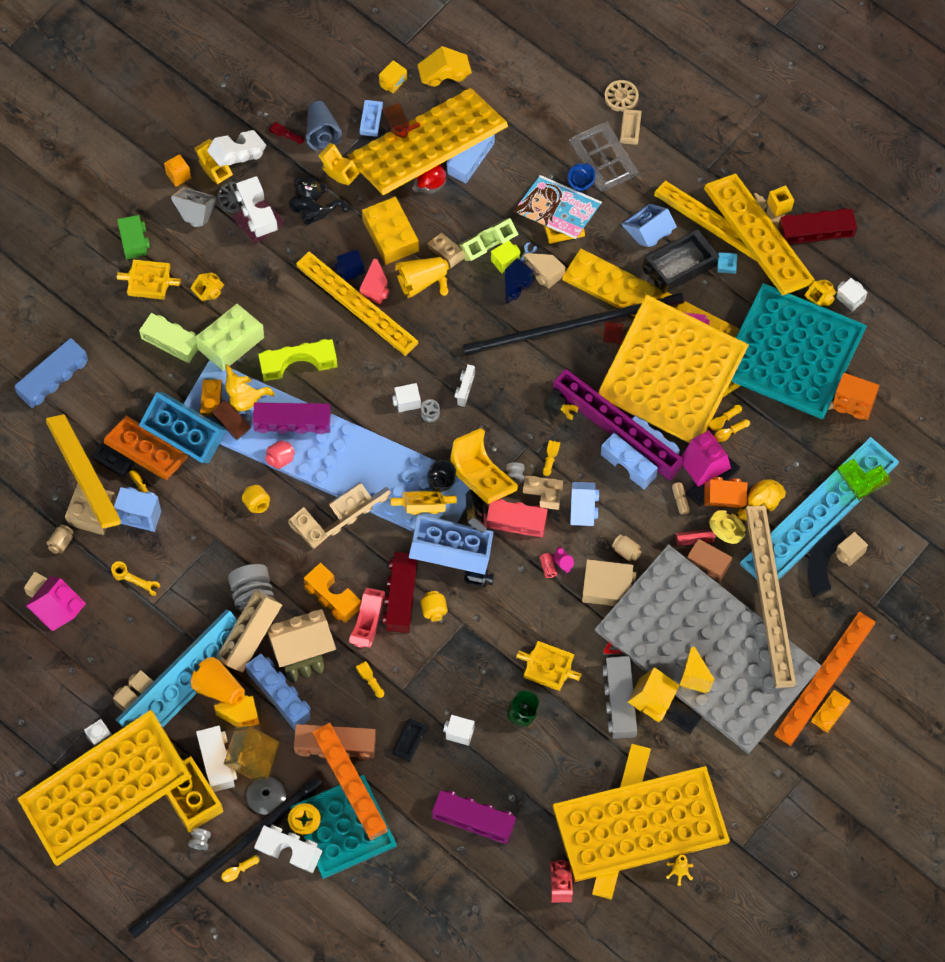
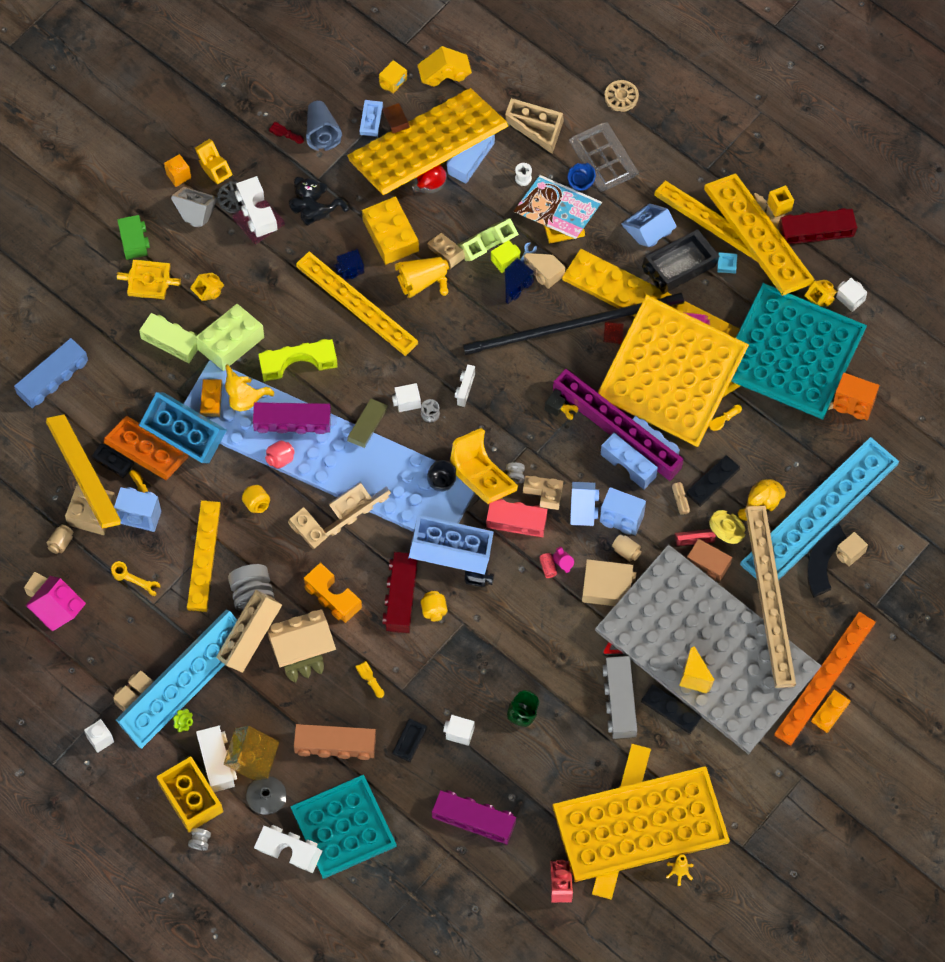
(104, 787): yellow plate -> none
(145, 922): black piece -> none
(183, 720): none -> lime plant
(203, 556): none -> yellow plate
(217, 682): light orange cone -> none
(231, 420): copper tile -> none
(232, 873): yellow piece -> none
(240, 714): yellow slope -> none
(247, 147): white arch -> none
(277, 691): medium blue brick -> none
(298, 812): yellow gear -> none
(337, 167): yellow brick -> none
(350, 781): orange brick -> none
(367, 423): none -> olive tile
(368, 618): coral arch -> none
(375, 284): coral slope -> none
(403, 131): clear red hand -> none
(423, 501): yellow plate -> none
(476, 511): black plate -> none
(523, 168): none -> white bush
(535, 122): none -> tan wedge
(548, 666): yellow plate -> none
(552, 451): yellow piece -> none
(622, 511): none -> light blue brick
(630, 126): tan tile -> none
(653, 694): yellow plate -> none
(705, 458): dark pink slope -> none
(723, 434): yellow piece -> none
(725, 493): orange brick -> none
(863, 483): clear neon green plate -> none

